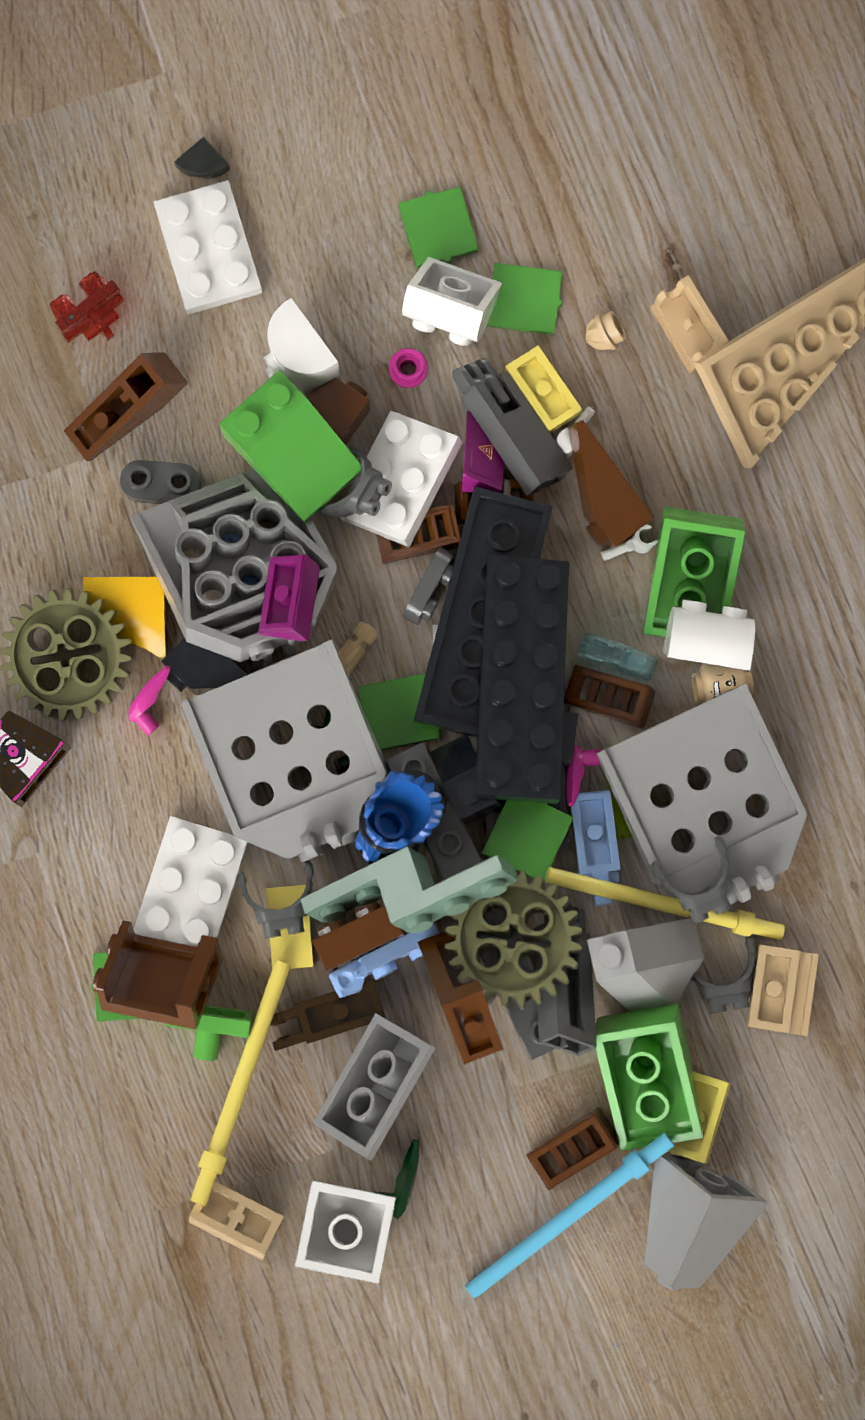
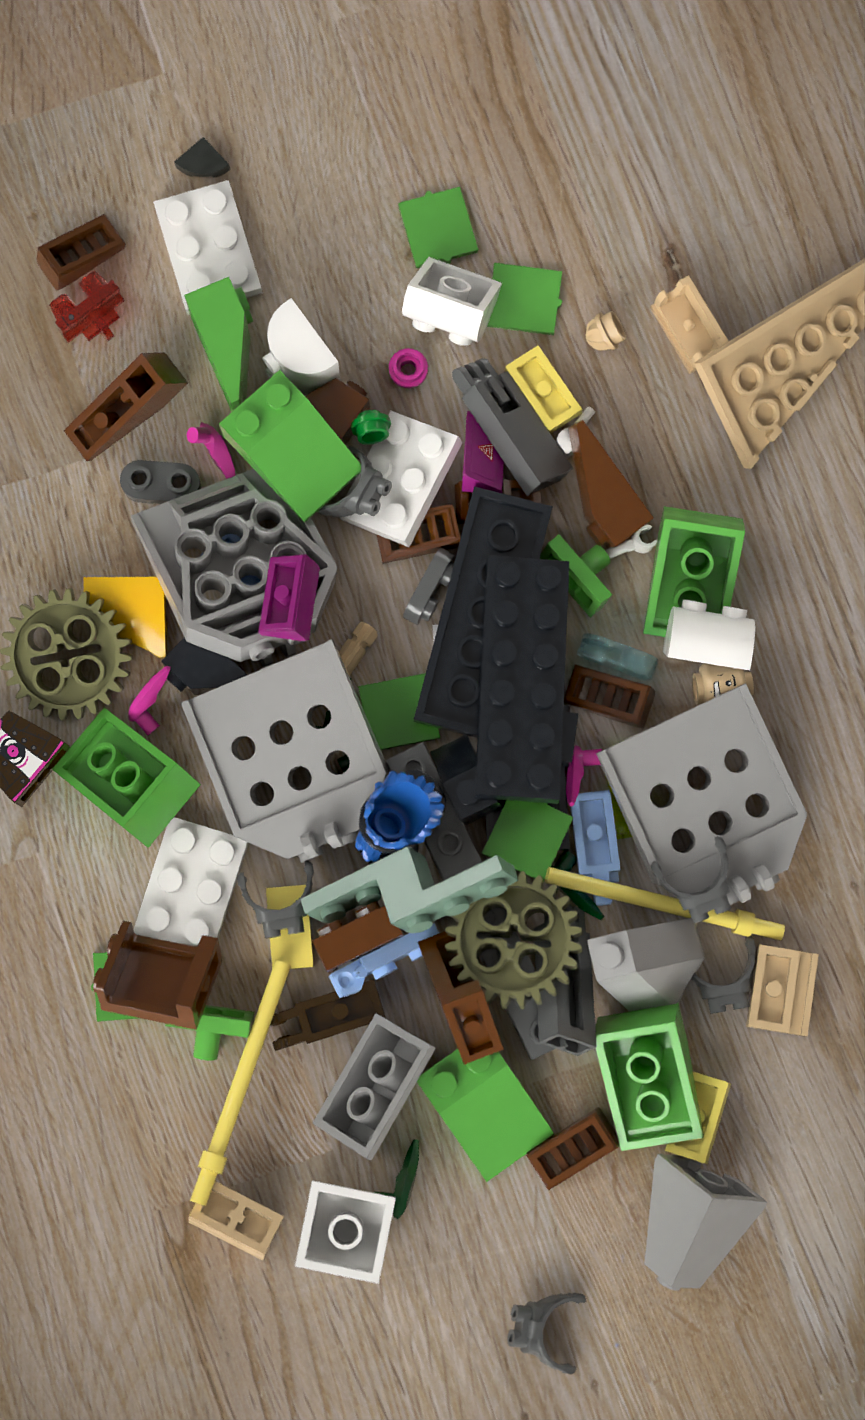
(73, 270): none -> reddish brown slope
(126, 777): none -> bright green slope
(215, 446): none -> dark pink bar
(221, 323): none -> bright green slope
(371, 427): none -> green plate
(485, 1110): none -> bright green slope
(530, 1324): none -> dark grey helmet
(580, 899): none -> dark green bar
(583, 582): none -> bright green tile
(634, 1165): medium azure bar -> none

